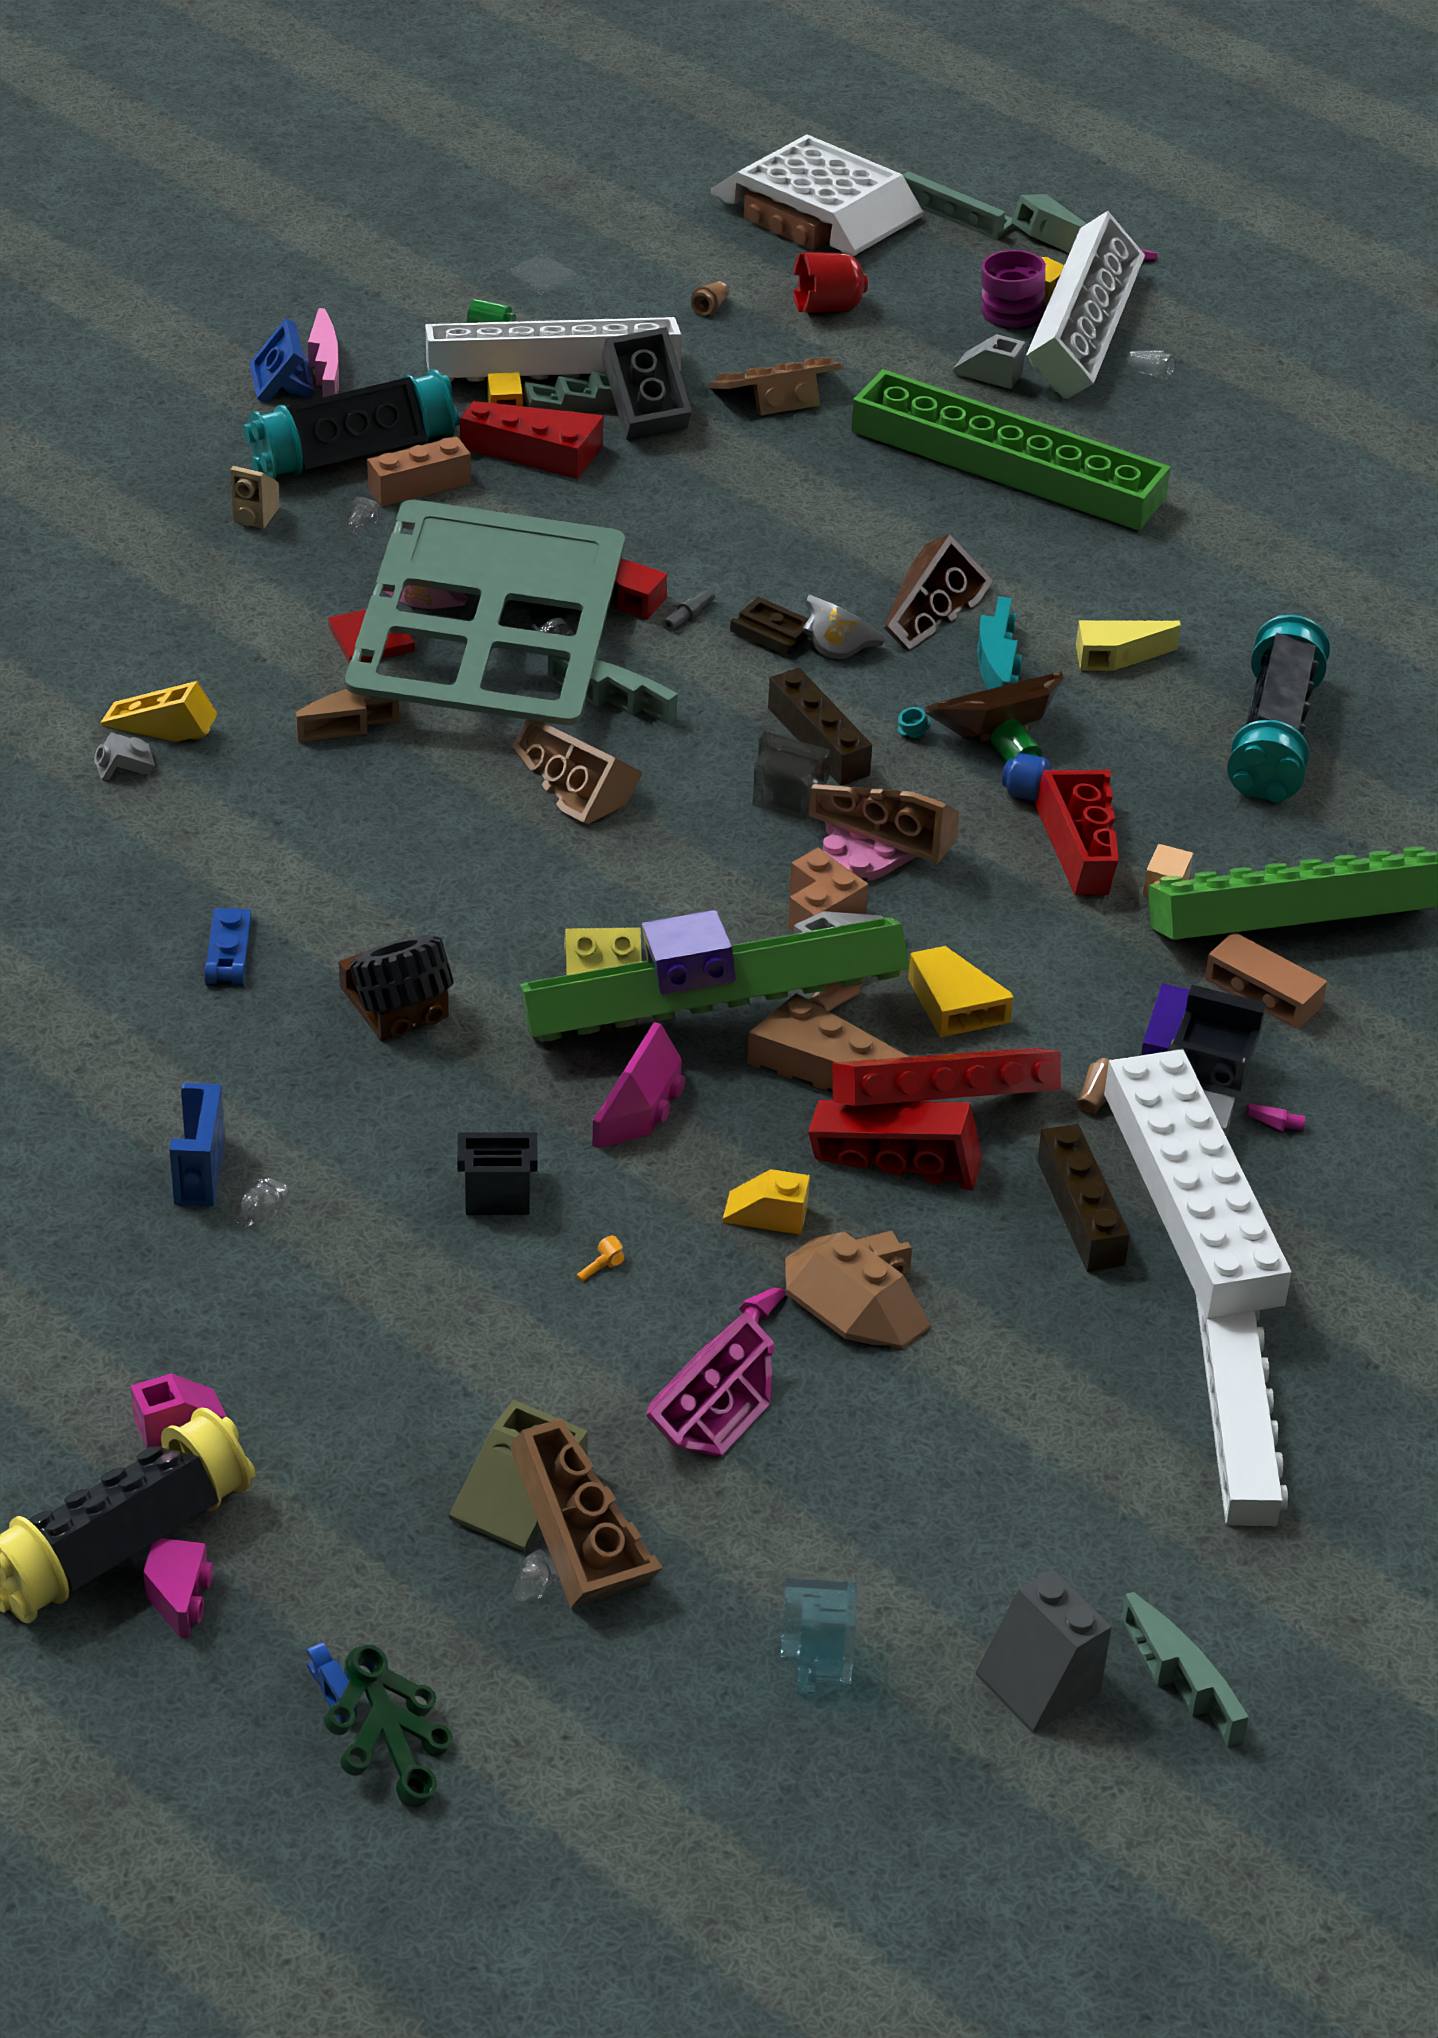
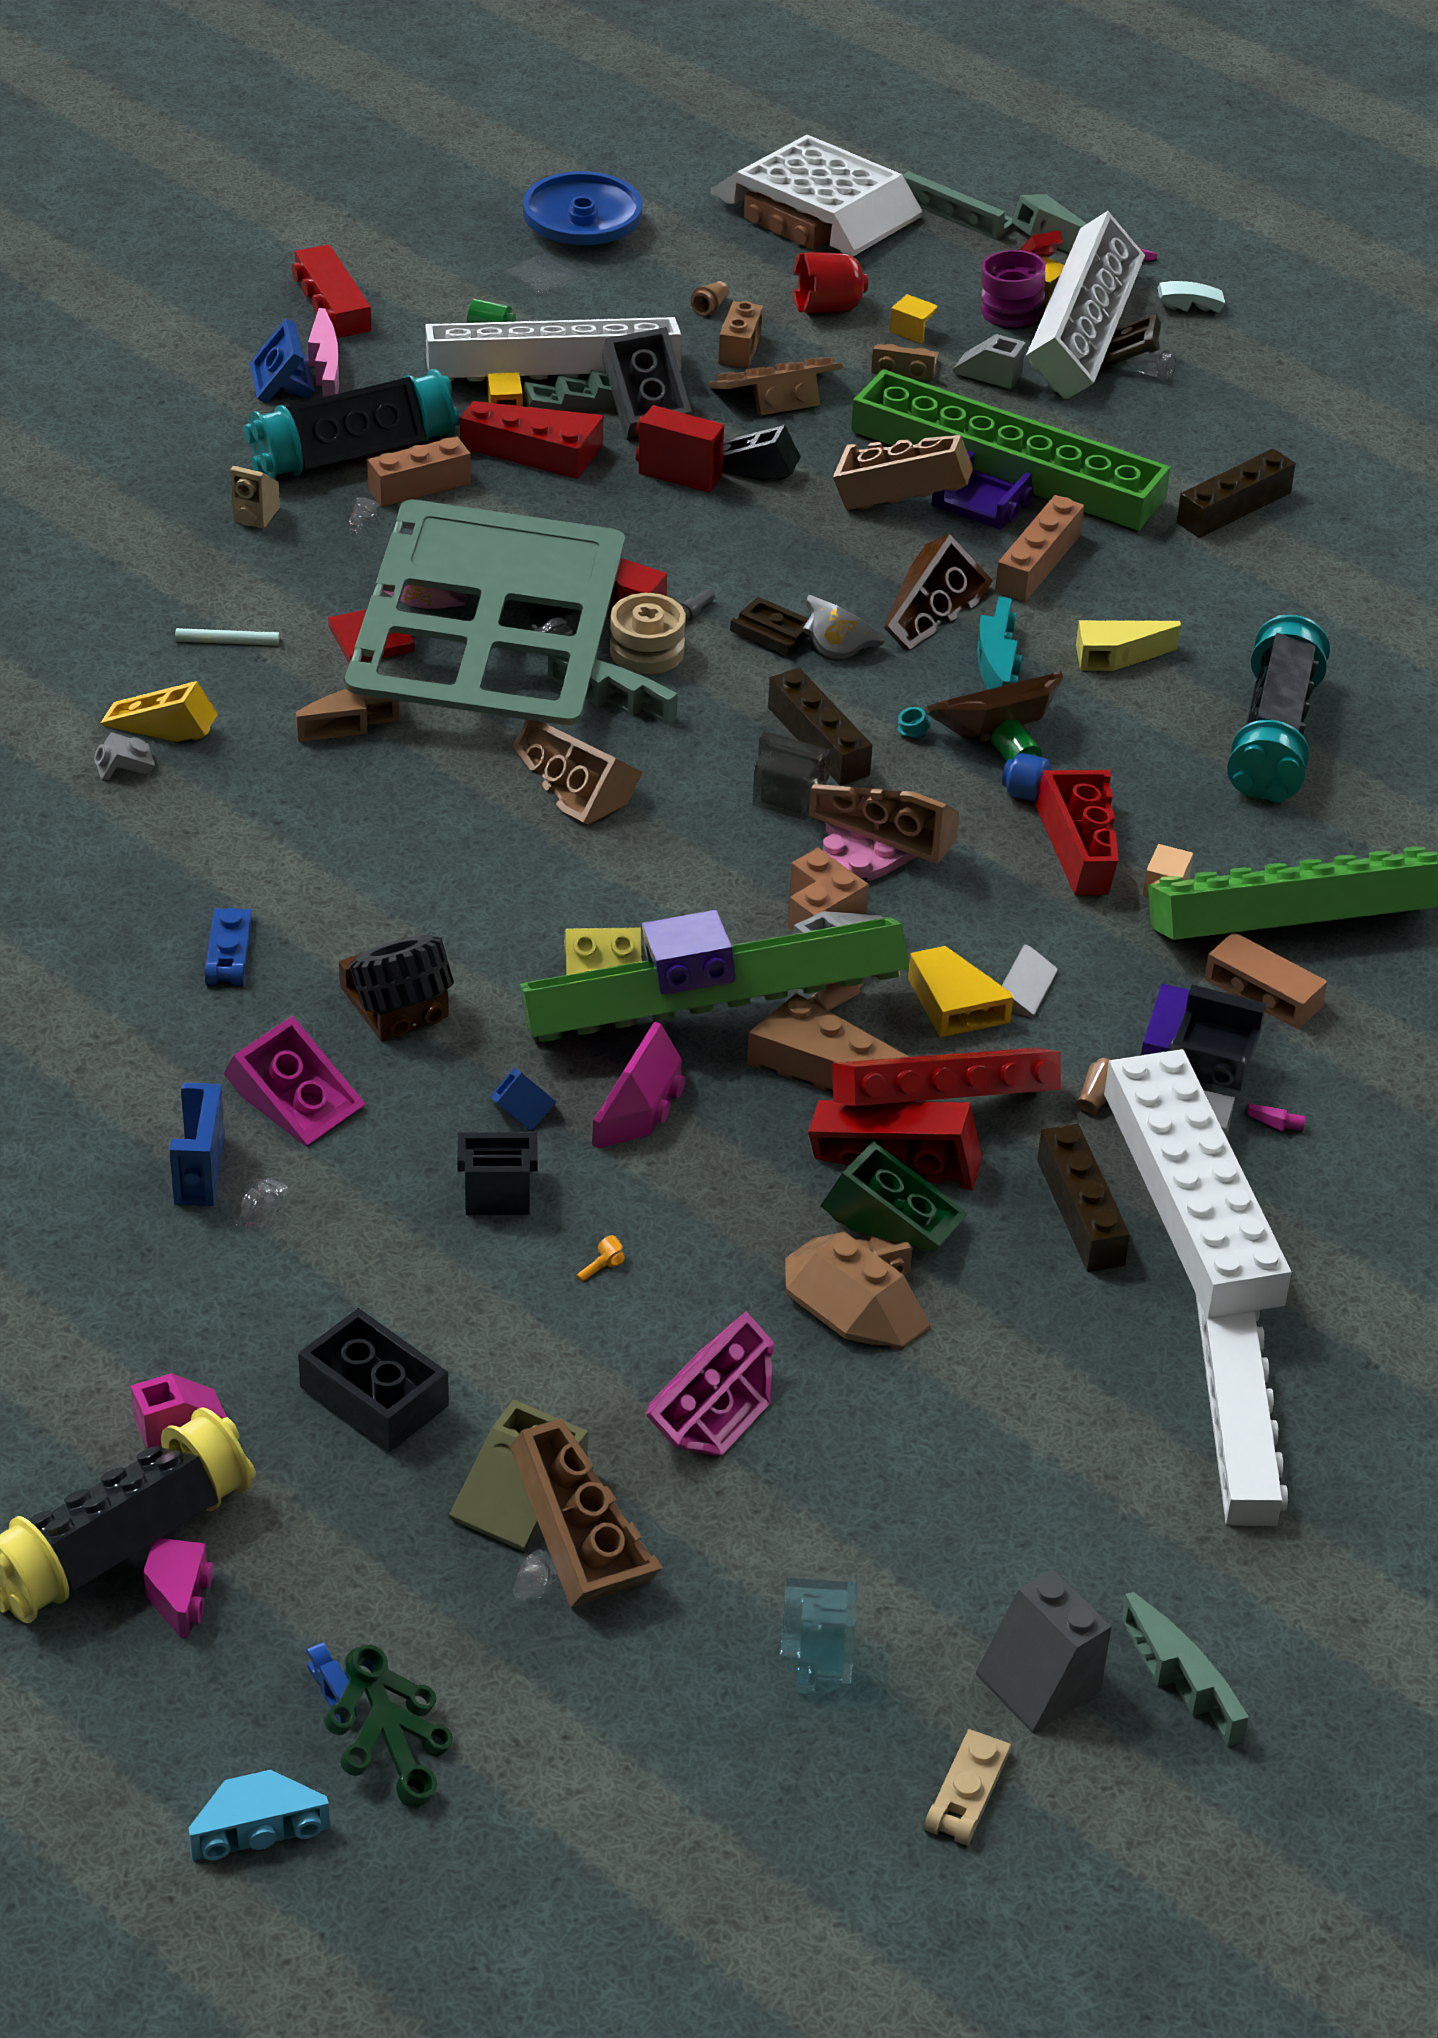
(227, 637): none -> light aqua bar
(256, 1814): none -> medium azure slope
(293, 1082): none -> dark pink slope
(333, 289): none -> red brick
(373, 1379): none -> black brick
(523, 1099): none -> blue panel
(582, 208): none -> blue dish
(647, 633): none -> tan wheel
(680, 448): none -> red brick
(740, 334): none -> medium nougat brick
(761, 455): none -> black slope
(762, 1304): dark pink bar -> none
(770, 1202): yellow slope -> none
(891, 1202): none -> dark green slope
(901, 471): none -> medium nougat wedge
(907, 362): none -> medium nougat bracket
(910, 317): none -> yellow panel
(968, 1786): none -> tan plate
(987, 498): none -> dark purple panel
(1029, 981): none -> light grey slope
(1039, 548): none -> nougat brick
(1043, 244): none -> red plate
(1133, 340): none -> dark brown plate
(1181, 295): none -> light aqua slope
(1235, 493): none -> dark brown brick

